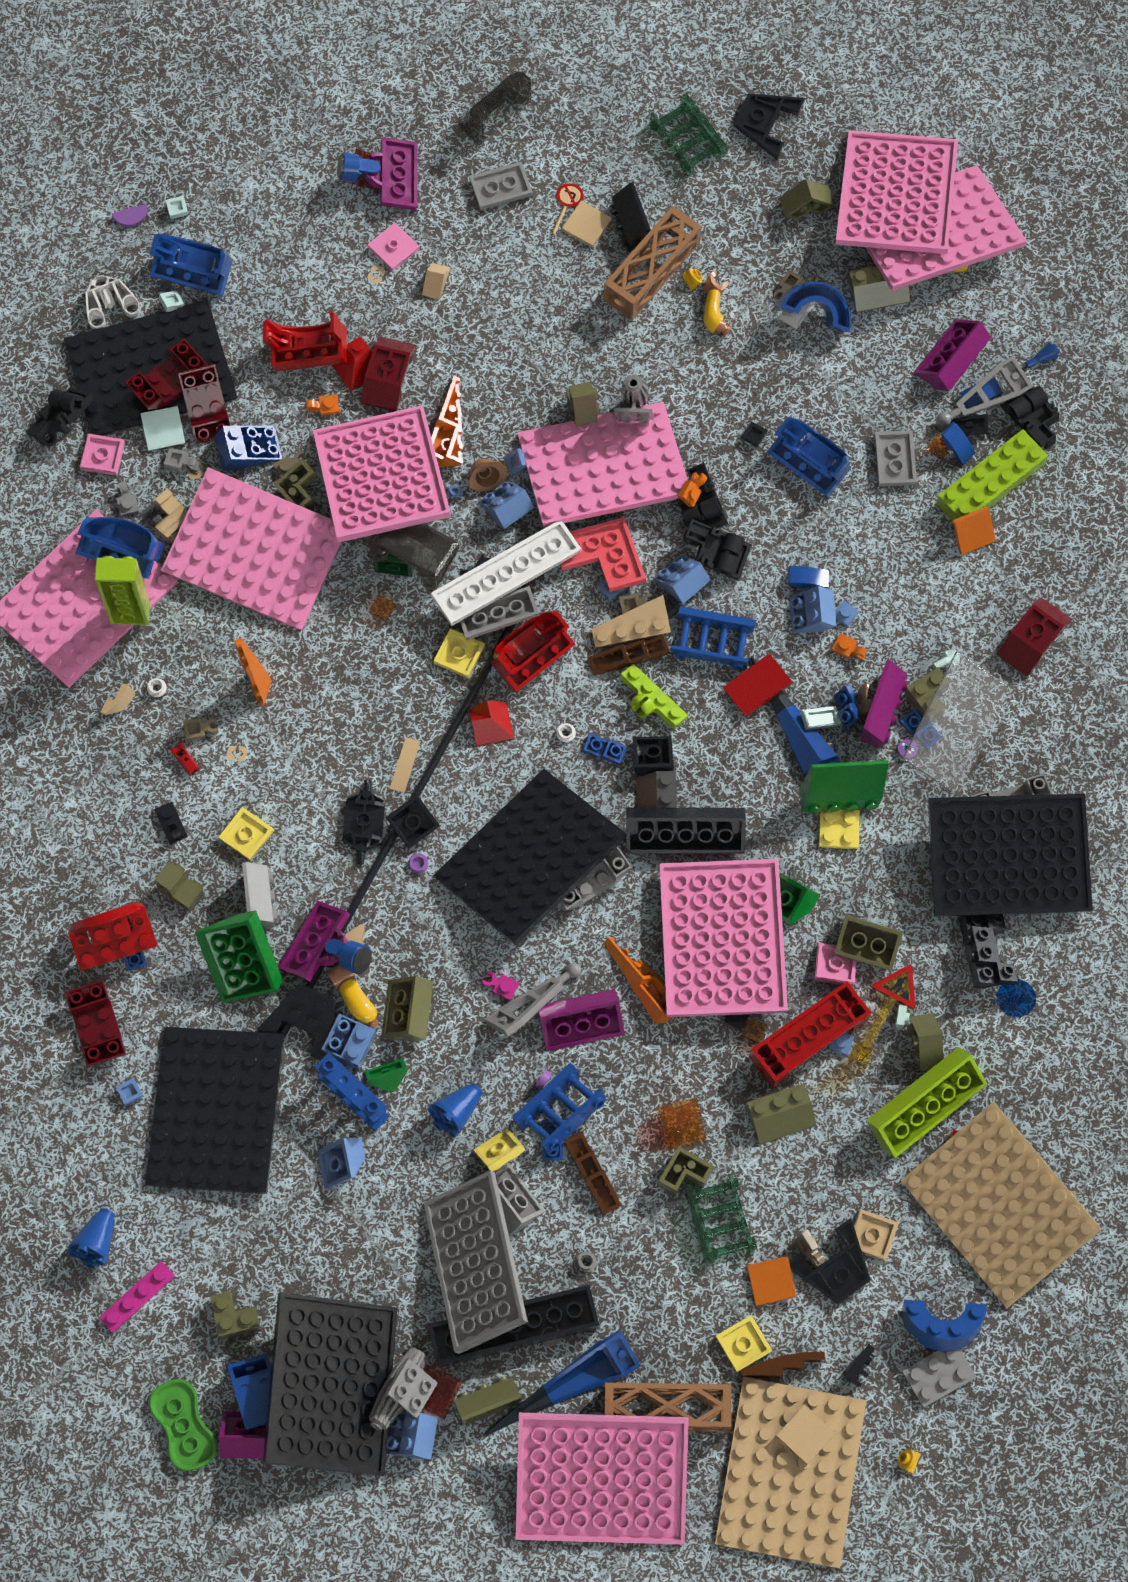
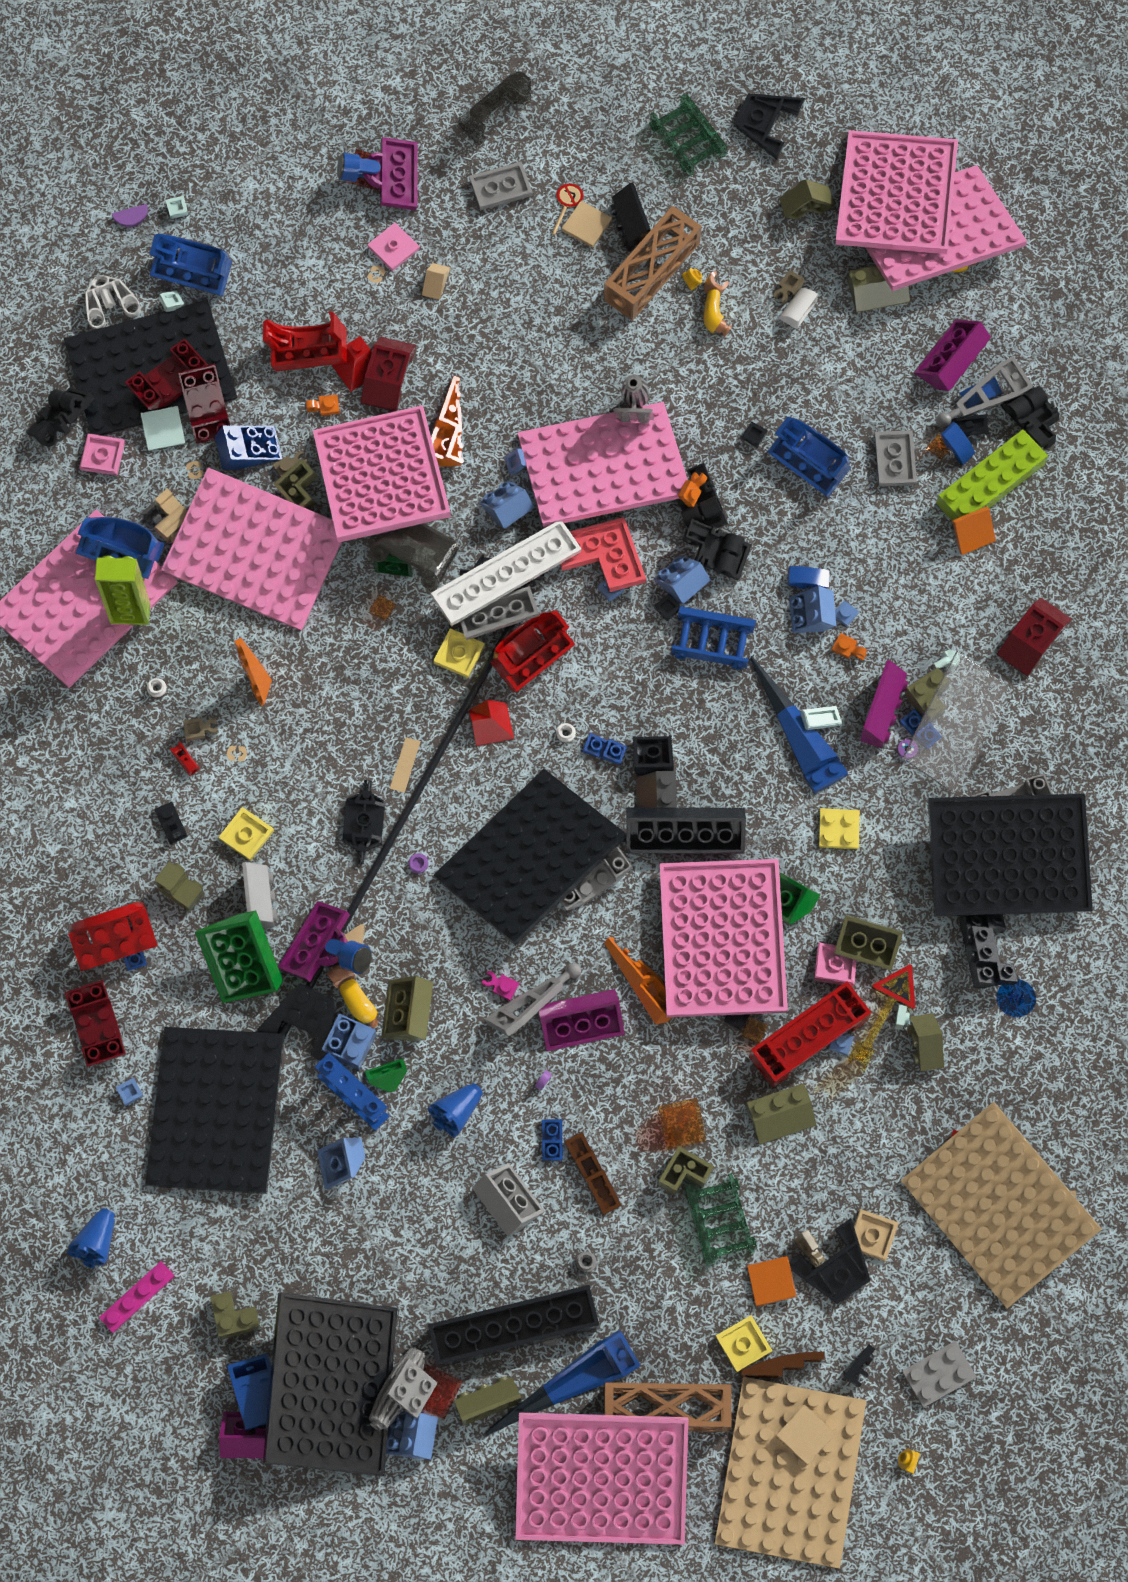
(120, 702): tan slope -> none
(127, 503): light grey plate -> none
(179, 459): light grey plate -> none
(189, 1440): bright green plate -> none
(412, 821): black slope -> none
(454, 491): medium blue piece -> none
(475, 1262): light grey plate -> none
(487, 474): medium nougat piece -> none
(499, 1150): light yellow plate -> none
(551, 1092): blue fence -> none
(582, 403): olive brick -> none
(625, 656): reddish brown slope -> none
(632, 601): dark tan plate -> none
(637, 624): tan wing -> none
(651, 698): lime plate -> none
(757, 685): red tile -> none
(823, 294): blue brick -> none
(843, 786): green slope -> none
(849, 706): blue slope -> none
(863, 701): medium nougat plate -> none
(926, 1102): lime brick -> none
(943, 1334): blue brick -> none
(1047, 353): blue cone -> none

